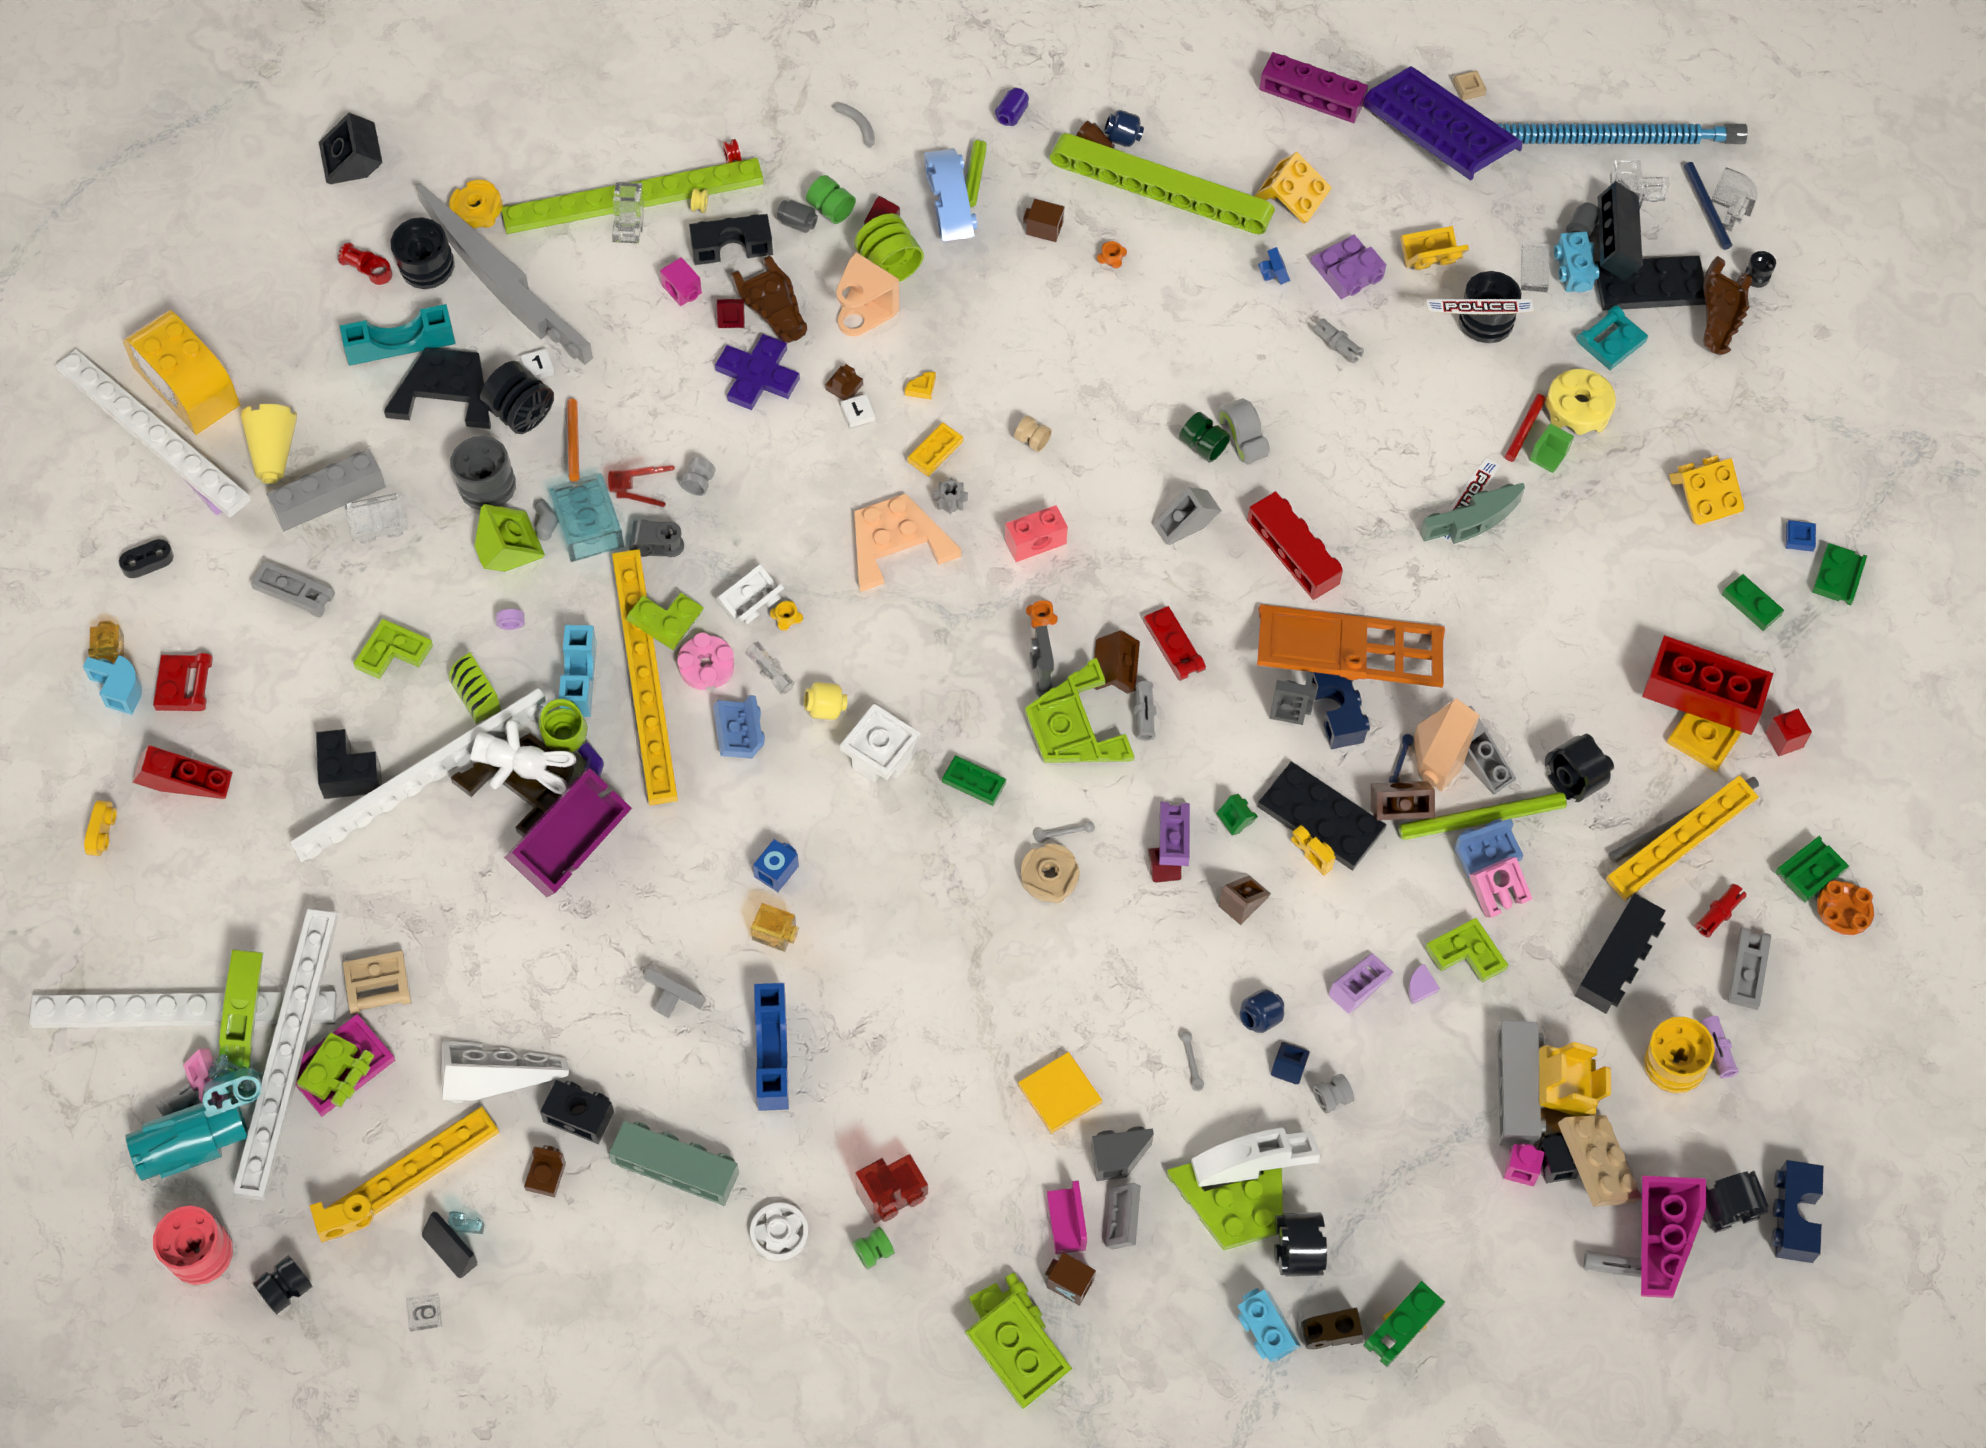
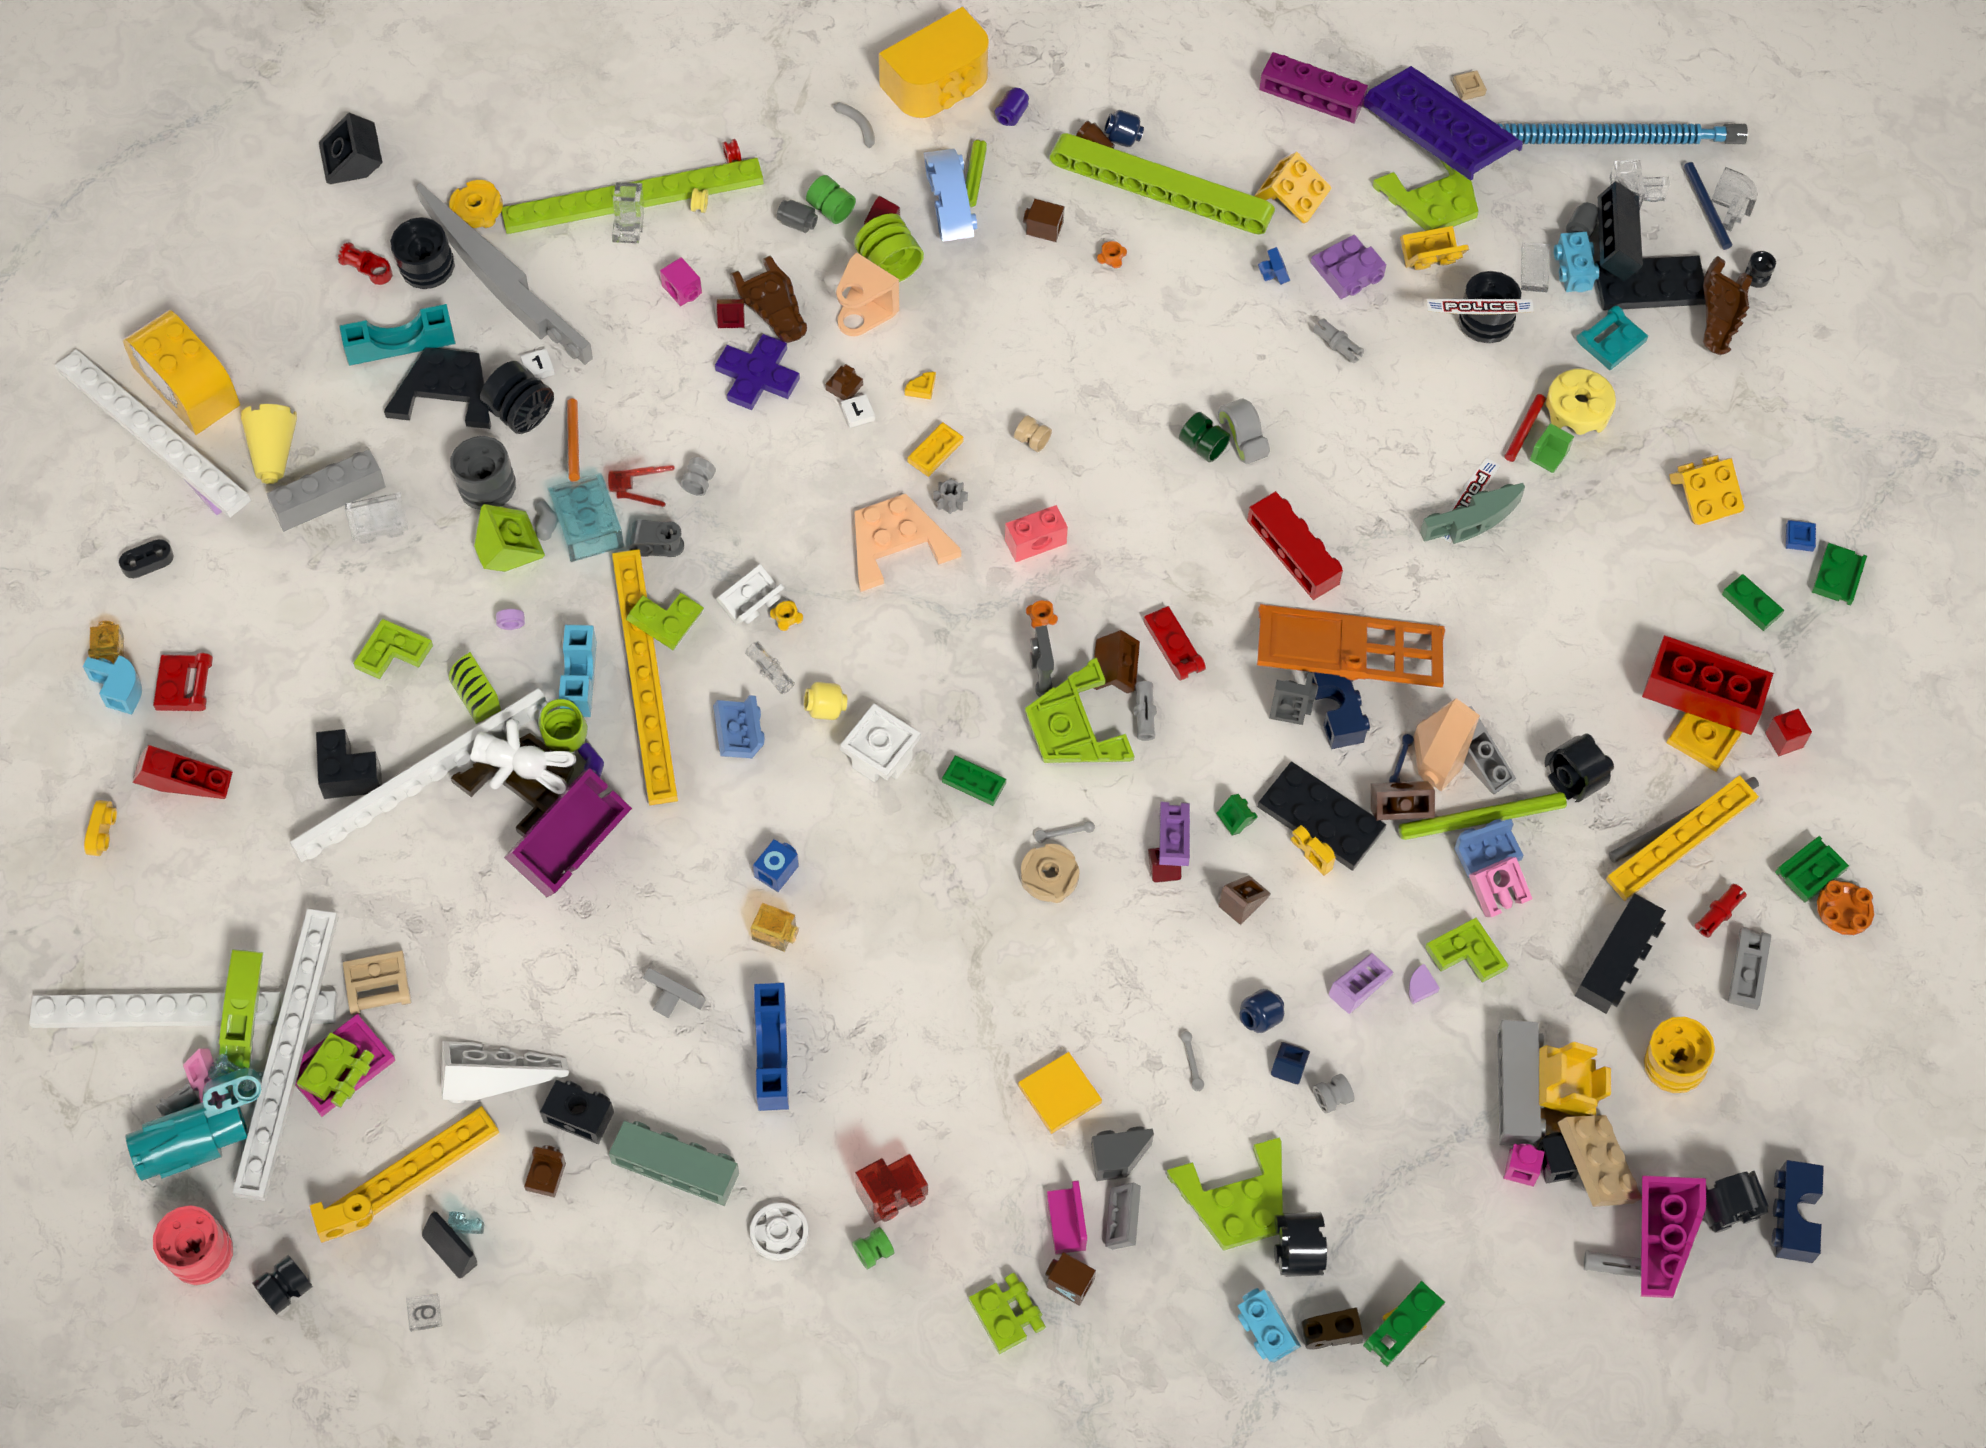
(292, 588): light grey plate -> none
(705, 647): bright pink plate -> none
(750, 231): black arch -> none
(936, 65): none -> yellow brick
(1018, 1350): lime tile -> none
(1187, 515): light grey slope -> none
(1249, 1154): white slope -> none
(1436, 204): none -> lime wing
(1725, 1064): lavender pin -> none

